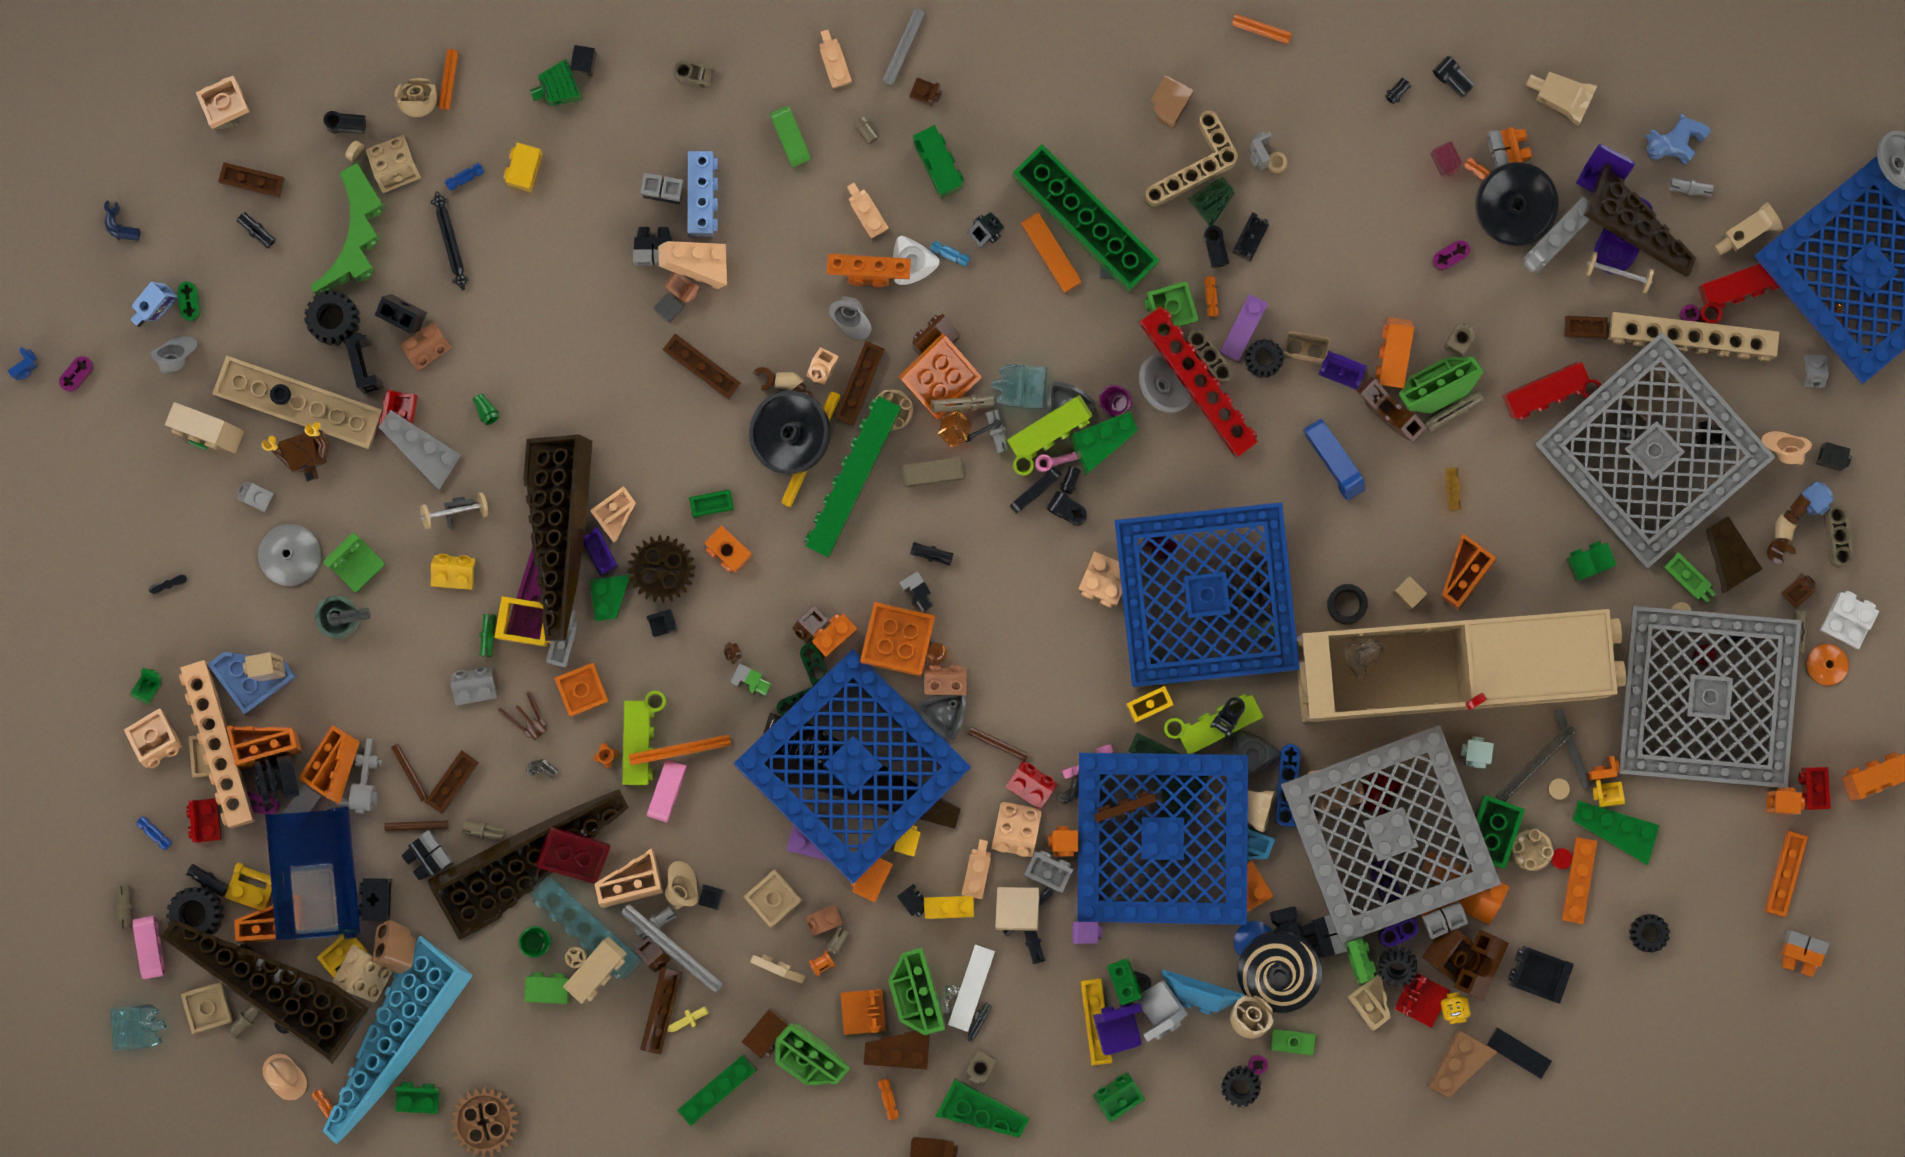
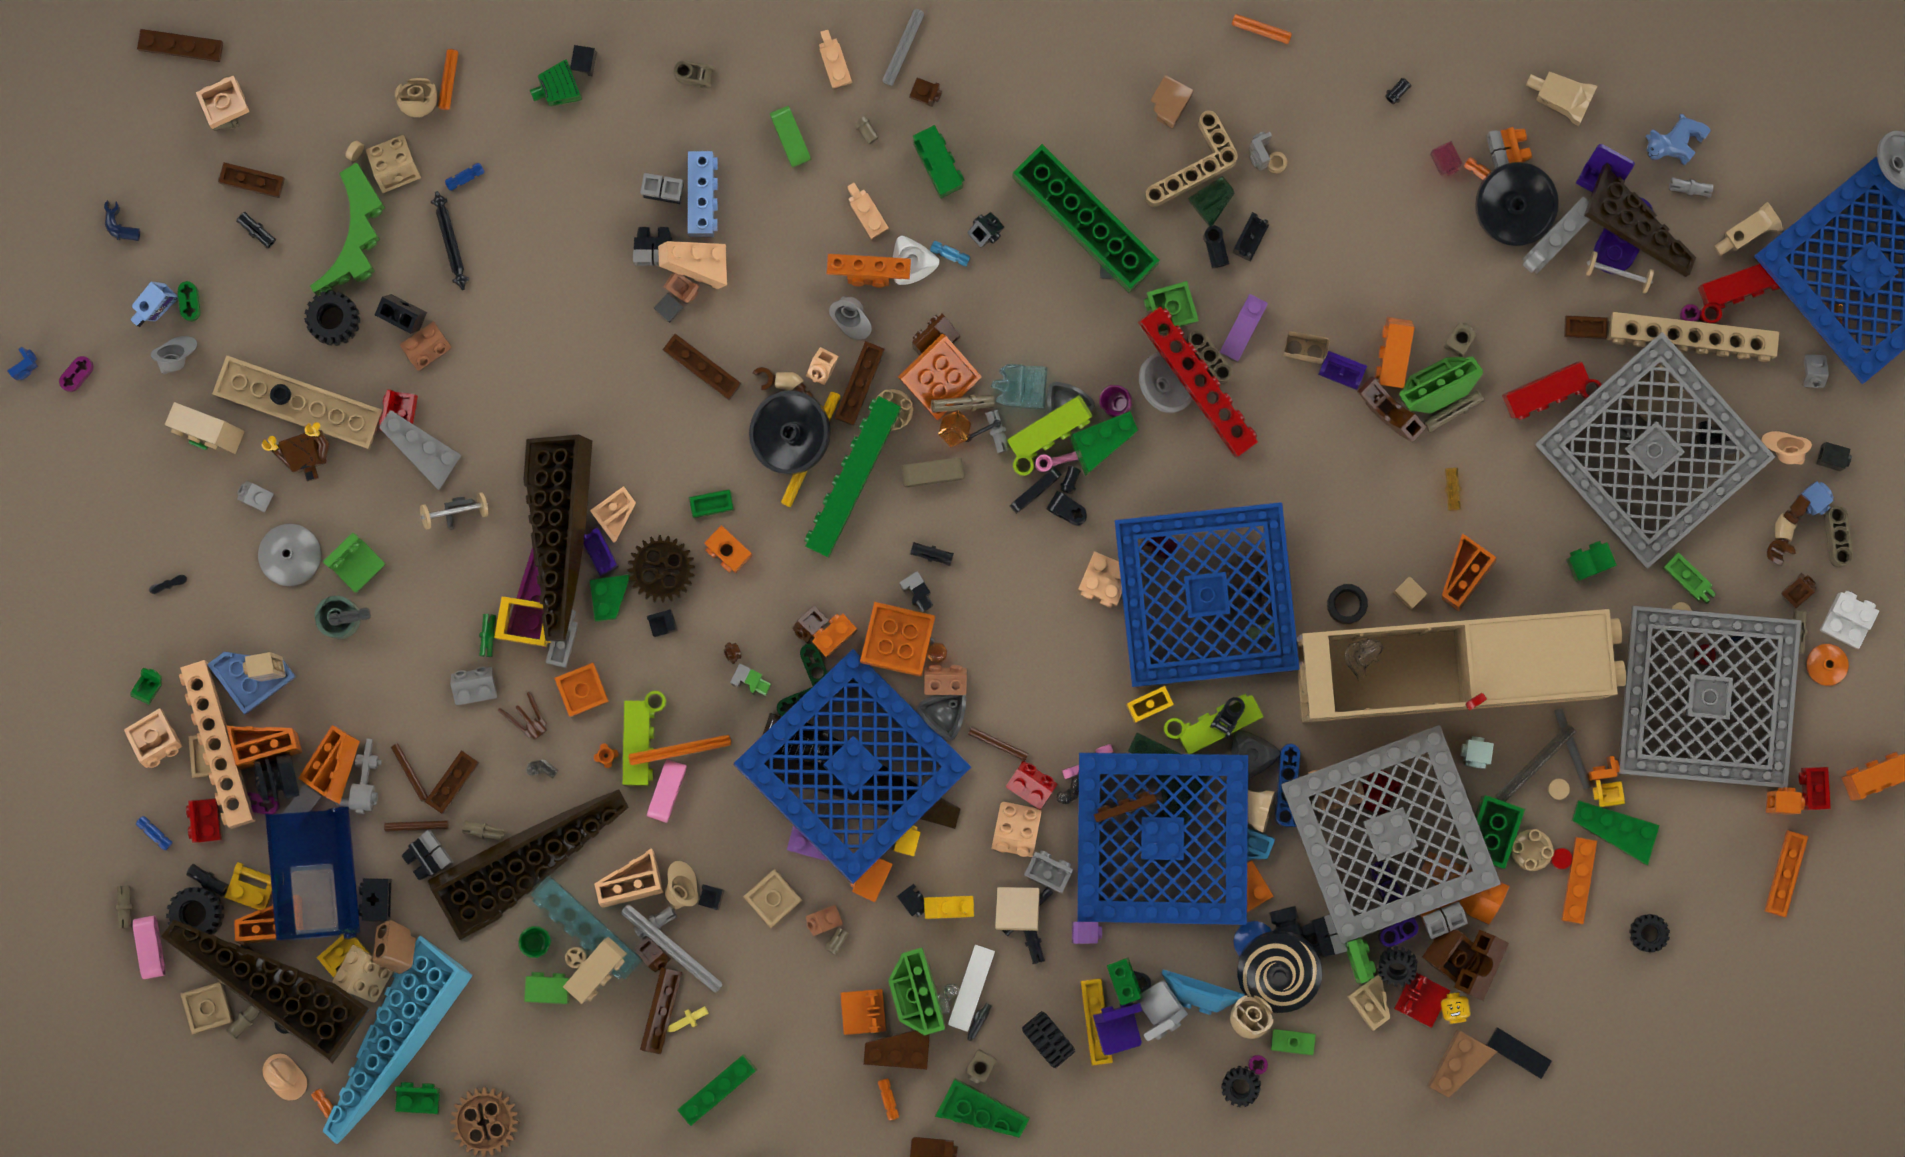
(135, 1027): clear light blue plate -> none
(180, 45): none -> reddish brown plate
(347, 123): black piece -> none
(363, 381): black panel -> none
(452, 571): yellow bracket -> none
(486, 411): green cone -> none
(523, 167): yellow brick -> none
(573, 855): dark red plate -> none
(764, 1033): reddish brown brick -> none
(780, 969): tan wing -> none
(808, 1057): bright green wedge -> none
(822, 963): orange bush -> none
(977, 871): light nougat hinge -> none
(1048, 1039): none -> black tyre
(1051, 252): orange tile -> none
(1063, 841): orange brick -> none
(1118, 1097): green bracket -> none
(1211, 296): orange axle -> none
(1273, 349): black tyre -> none
(1335, 458): blue beam -> none
(1449, 72): black piece -> none
(1454, 259): magenta beam -> none
(1540, 974): black panel -> none
(1731, 554): dark brown wedge -> none
(1803, 949): orange hips -> none

